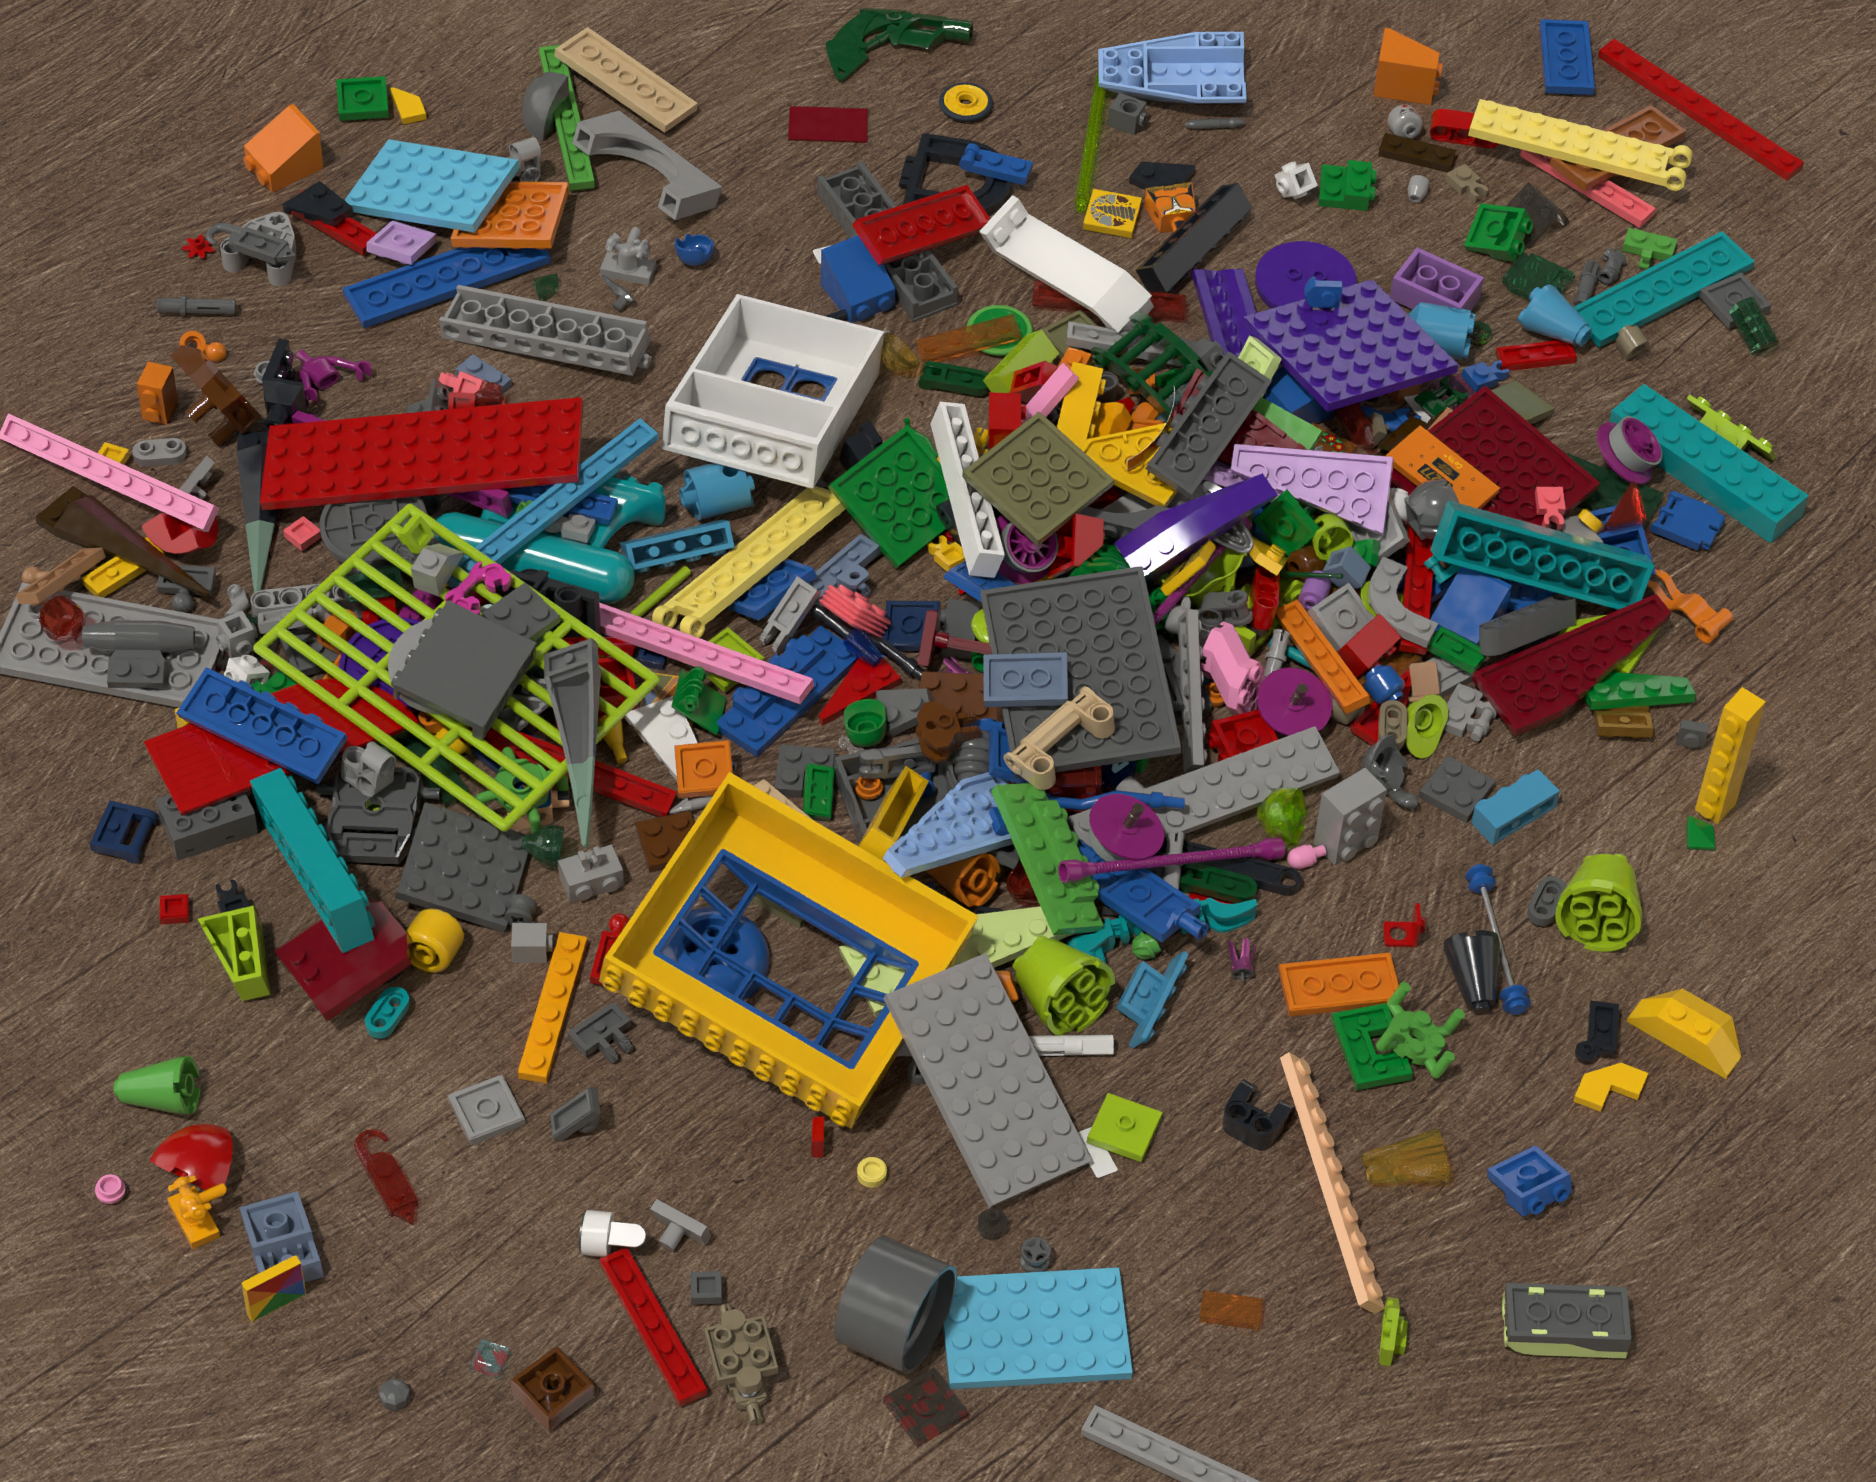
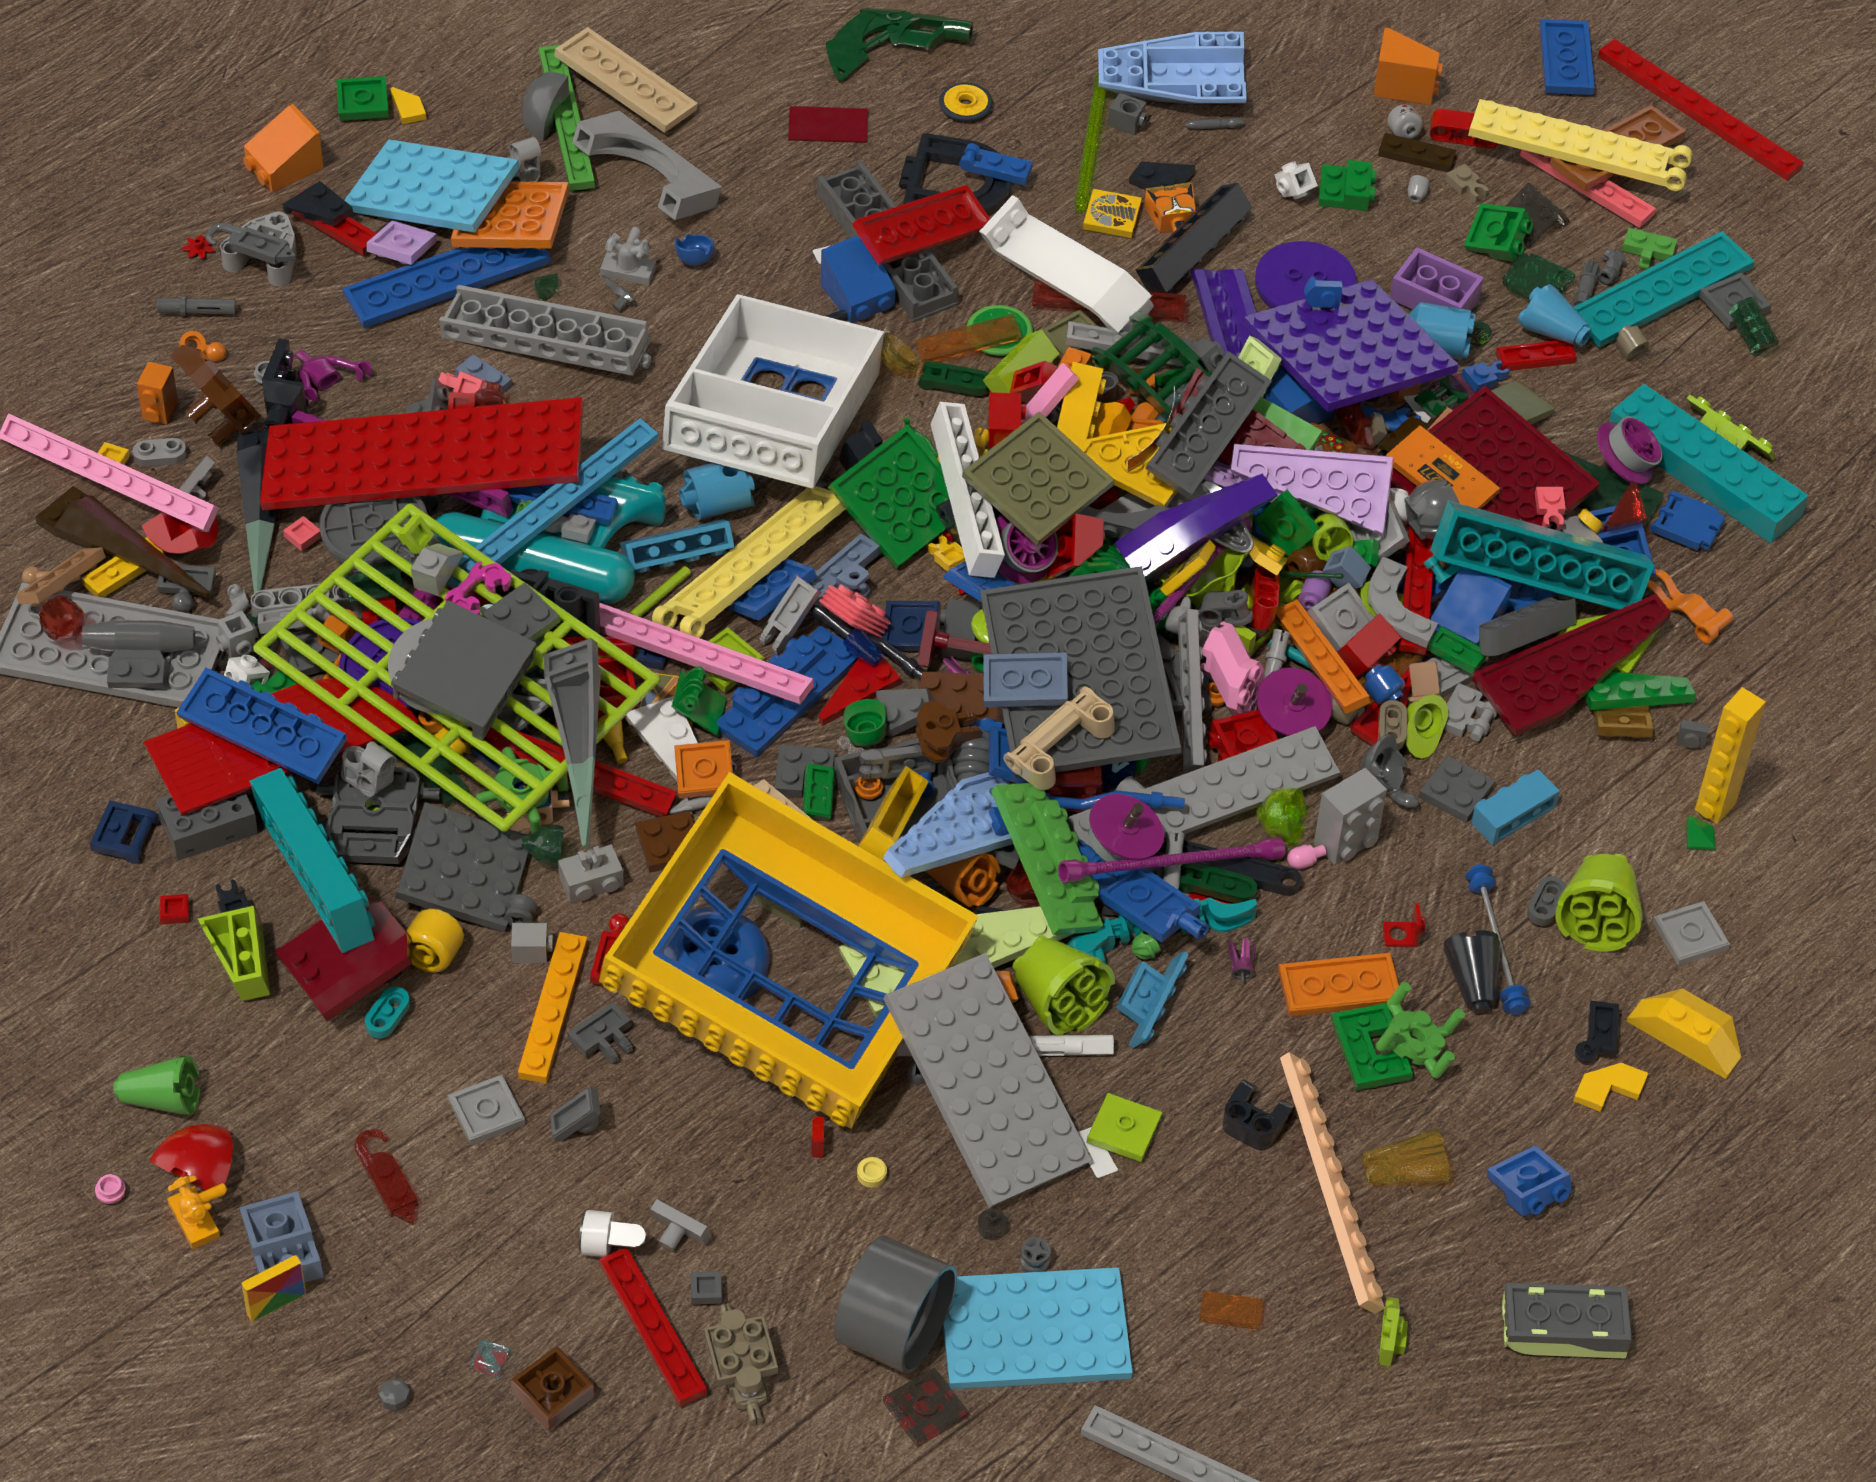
(1691, 933): none -> light grey tile

